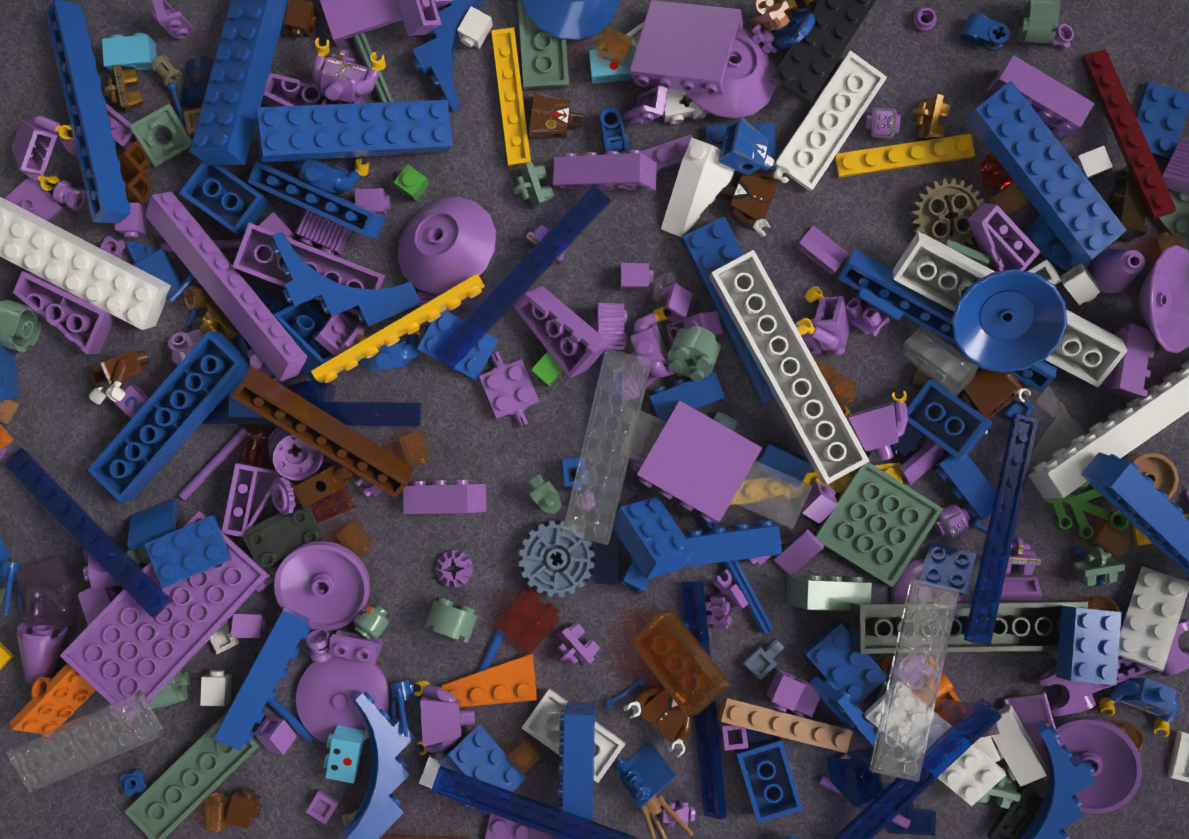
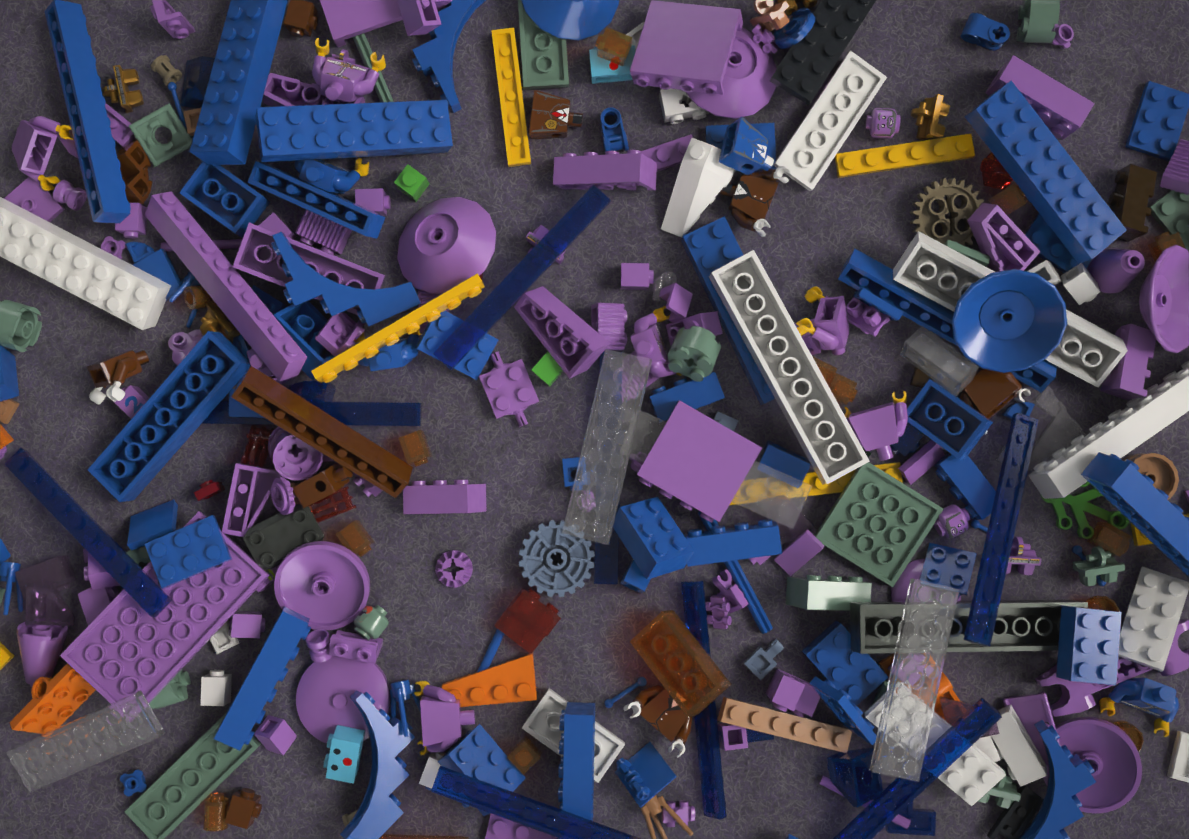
(73, 316): medium lavender wedge -> none
(129, 52): medium azure brick -> none
(208, 490): none -> dark red plate
(214, 463): medium lavender bar -> none
(290, 719): blue bar -> none
(322, 807): medium lavender plate -> none
(451, 620): sand green brick -> none
(474, 28): white brick -> none
(530, 187): sand green hips -> none
(545, 495): sand green hips -> none
(582, 652): medium lavender hips -> none
(648, 107): medium lavender bracket -> none
(768, 779): blue brick -> none
(820, 502): medium lavender brick -> none
(822, 250): medium lavender panel -> none
(929, 14): medium lavender plate -> none
(1021, 589): medium lavender tile -> none
(1093, 162): white brick -> none
(1128, 134): dark red plate -> none

